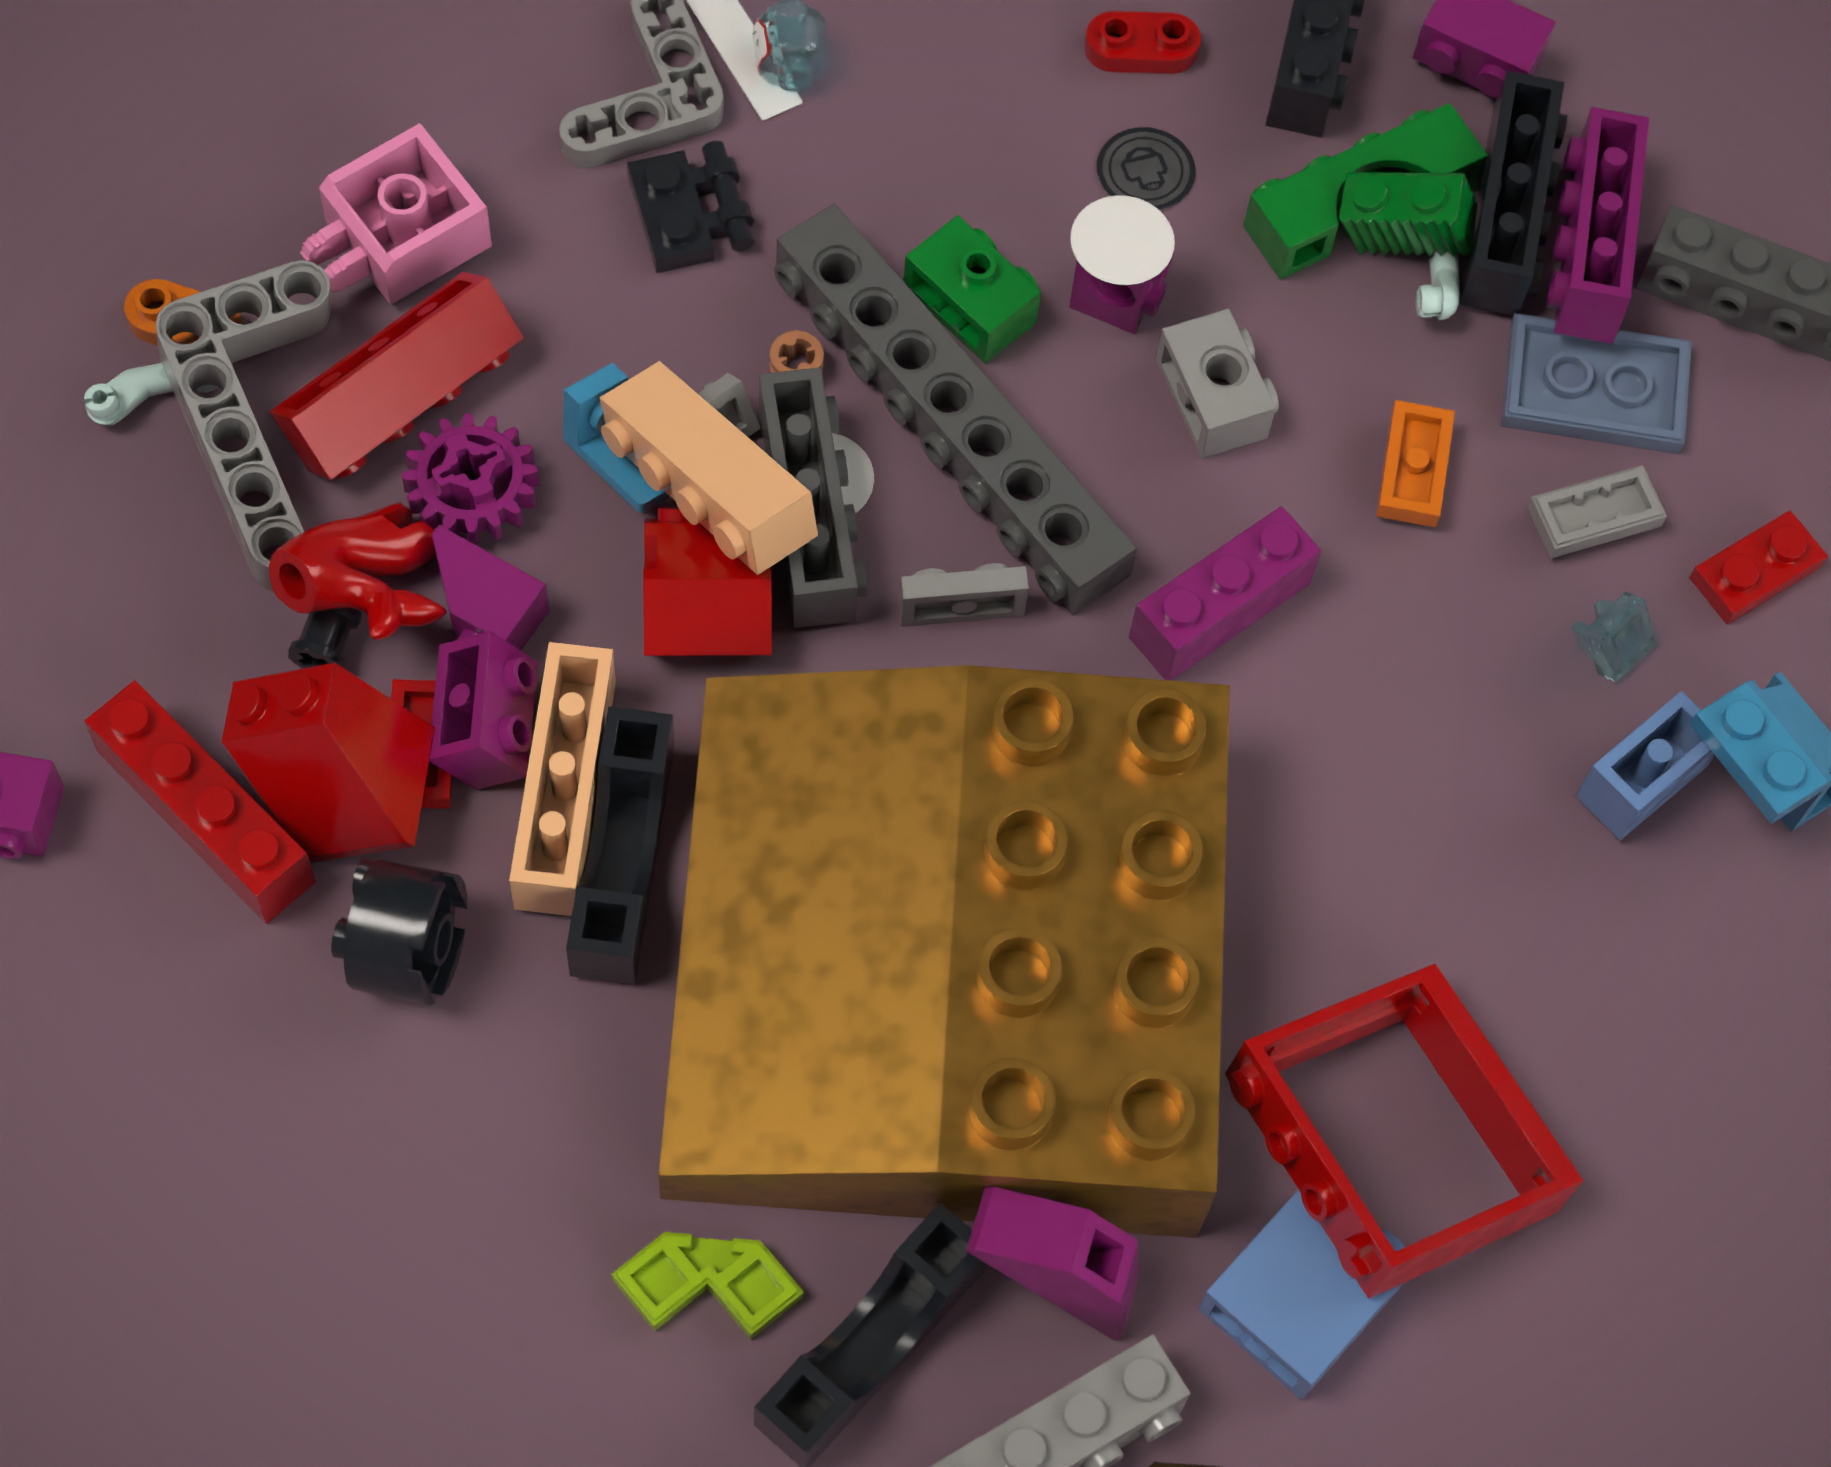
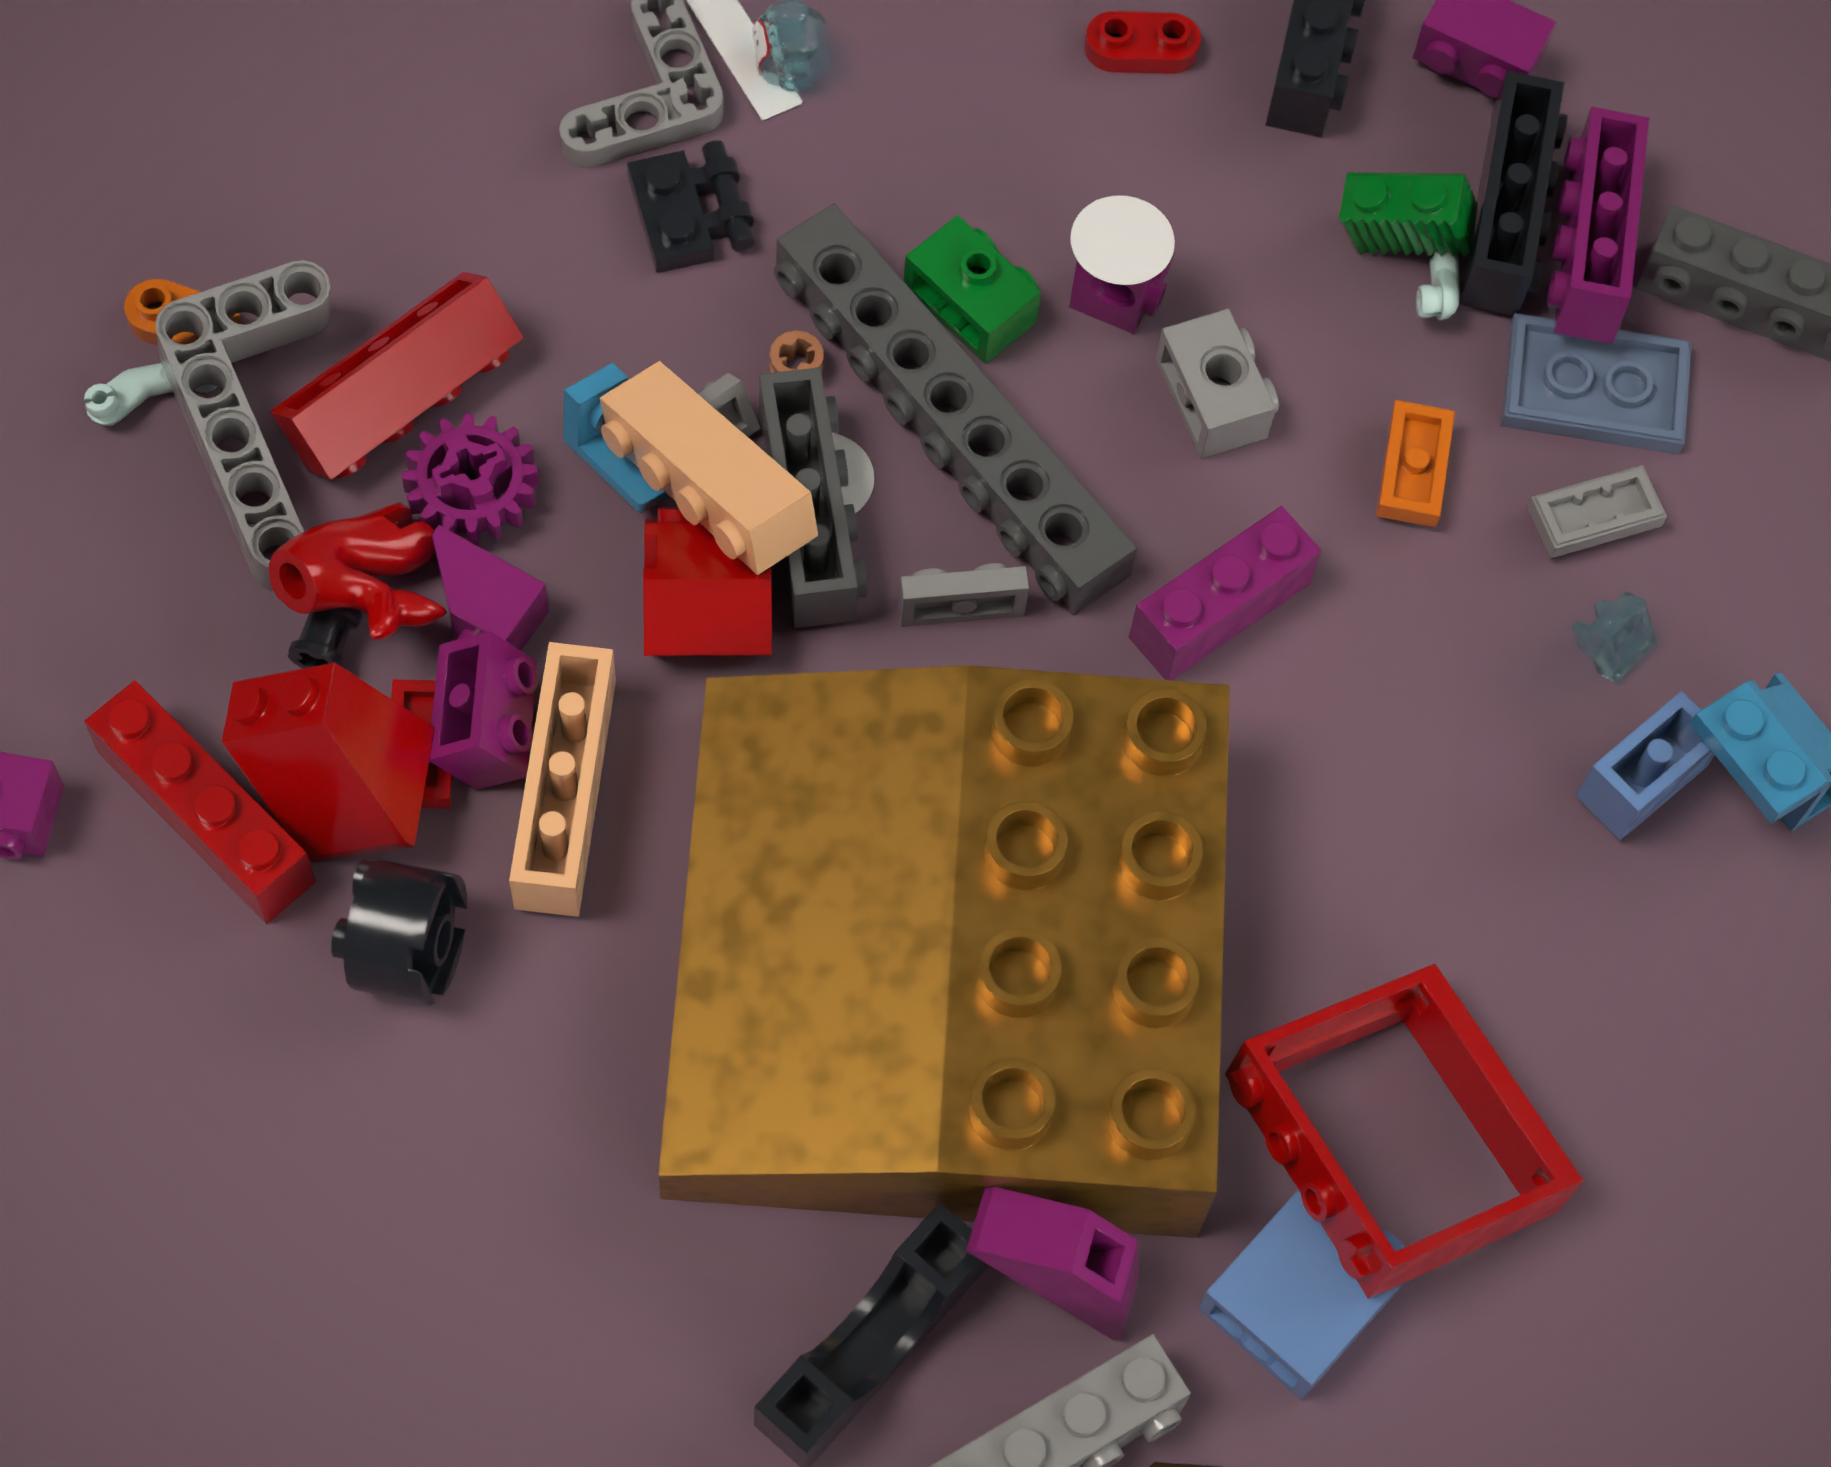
(399, 216): bright pink hinge -> none
(623, 846): black arch -> none
(682, 1267): lime tile -> none
(1146, 166): sticker -> none
(1297, 216): green arch -> none
(1758, 567): red plate -> none

